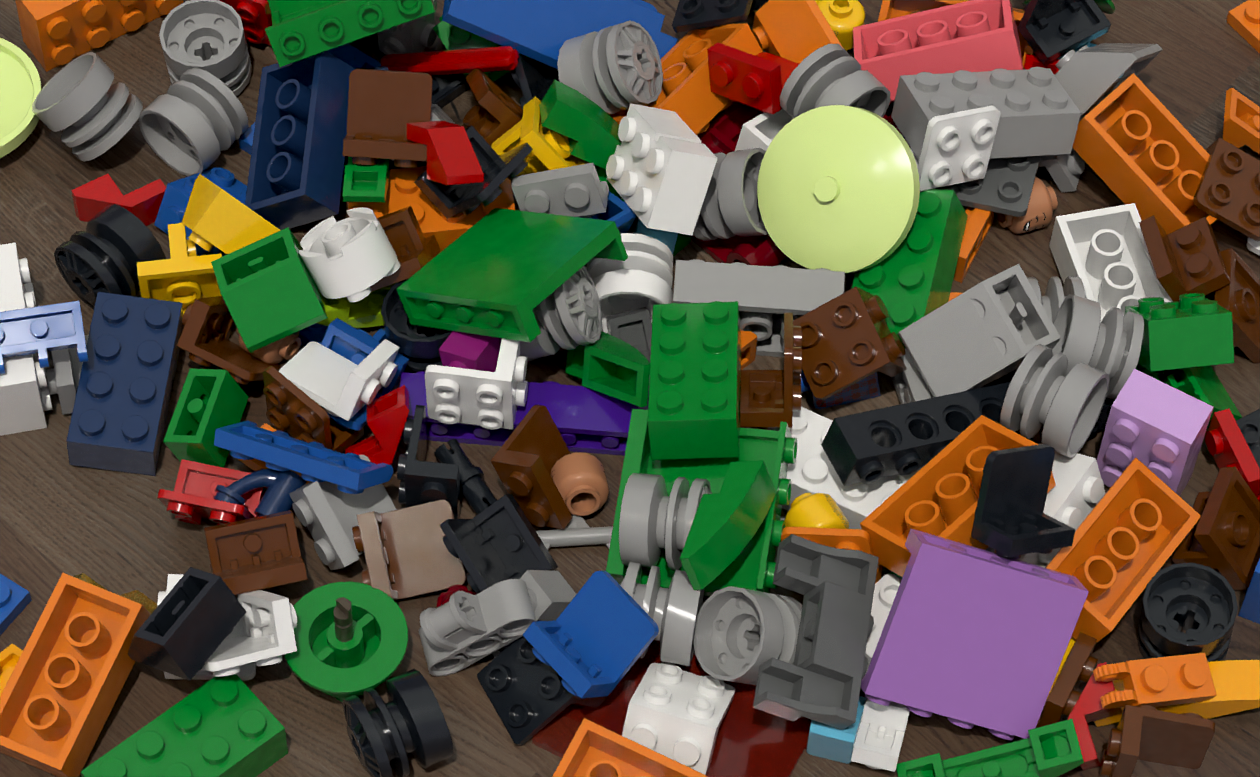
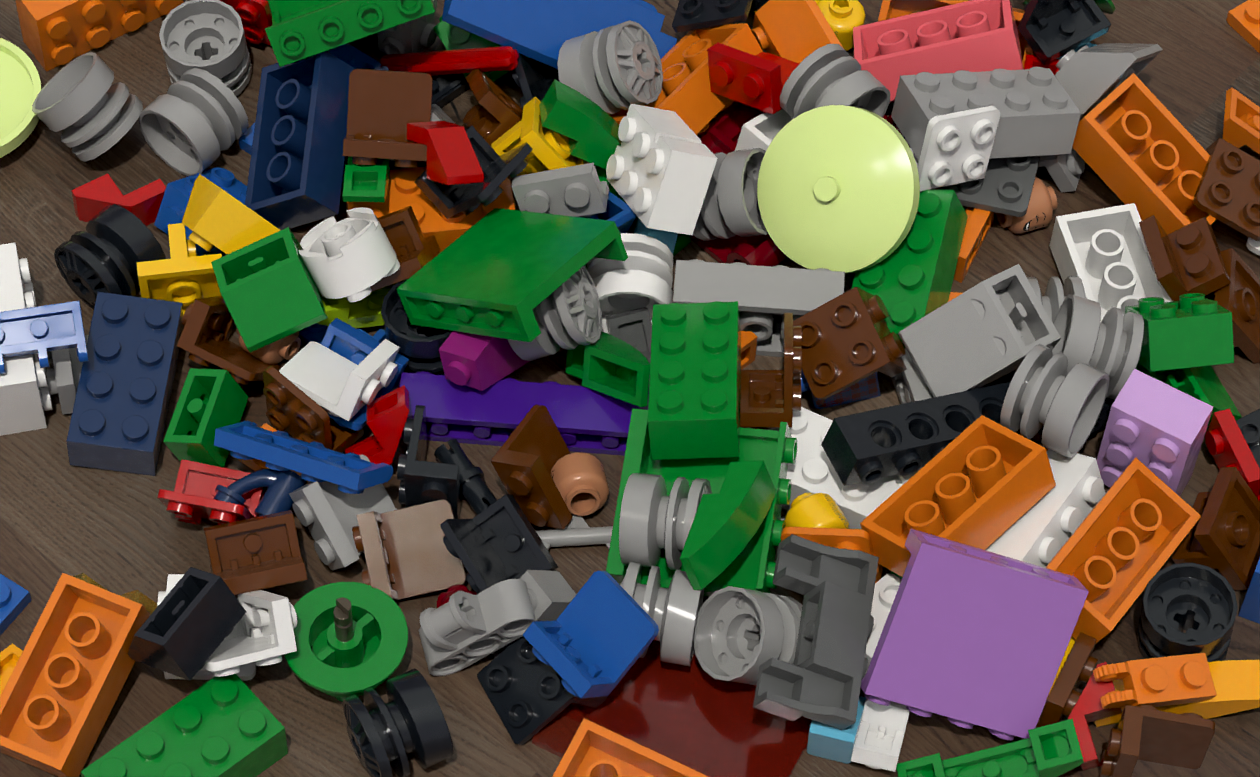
(479, 395): white bracket -> none
(678, 714): white bracket -> none
(1013, 503): black bracket -> none

